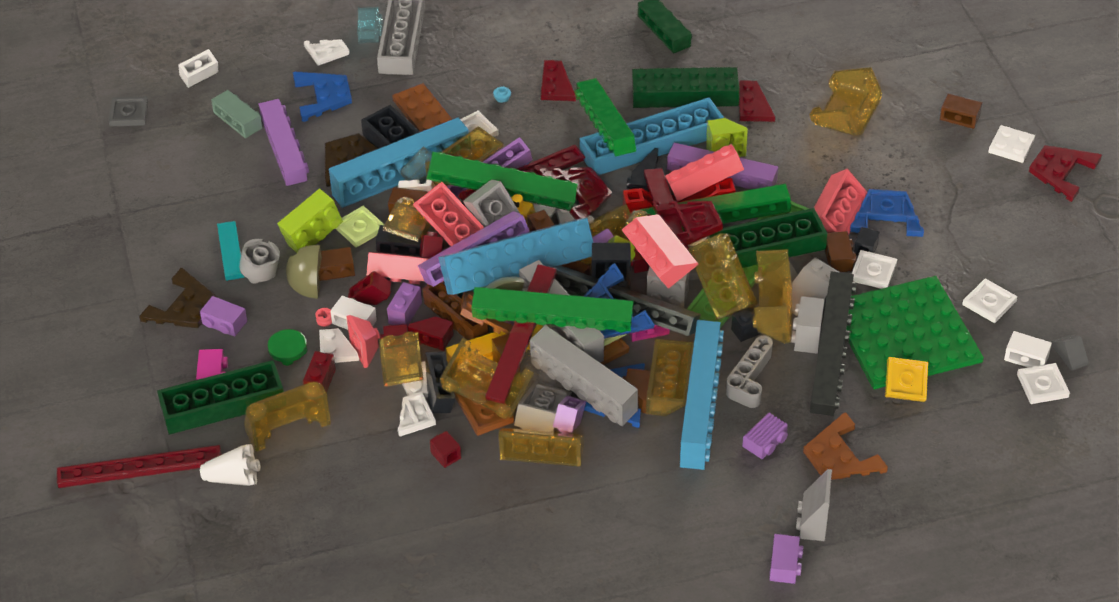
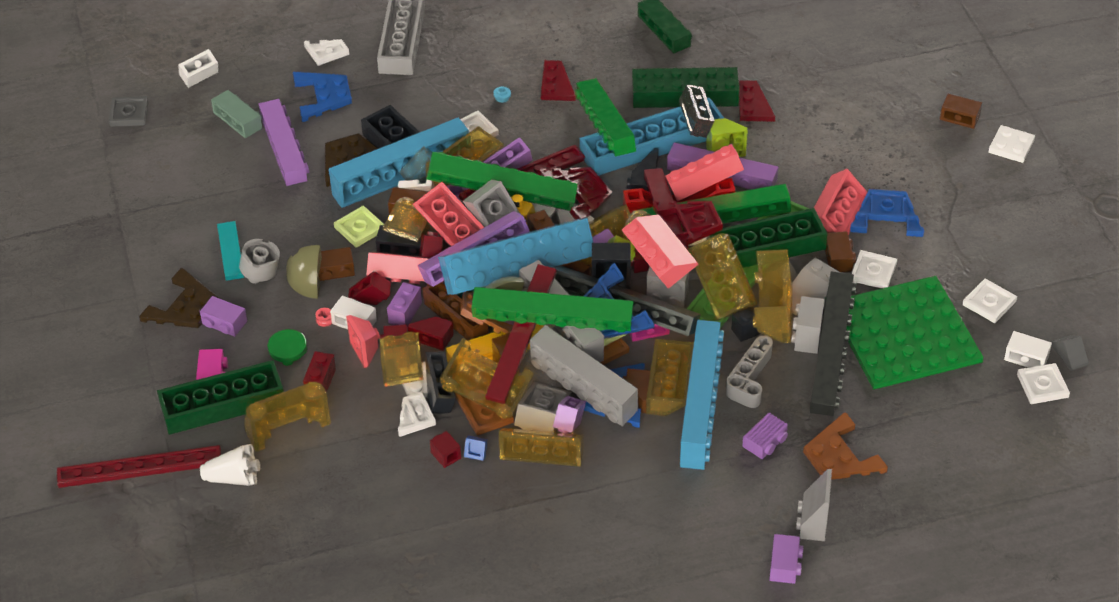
(310, 221): lime brick -> none
(334, 342): white wing -> none
(369, 25): clear light blue brick -> none
(421, 107): dark orange plate -> none
(475, 448): none -> tile
(696, 111): none -> clear smoke brick
(852, 101): clear yellow windscreen -> none
(866, 240): black brick -> none
(906, 379): yellow plate -> none
(1055, 164): dark red wing -> none

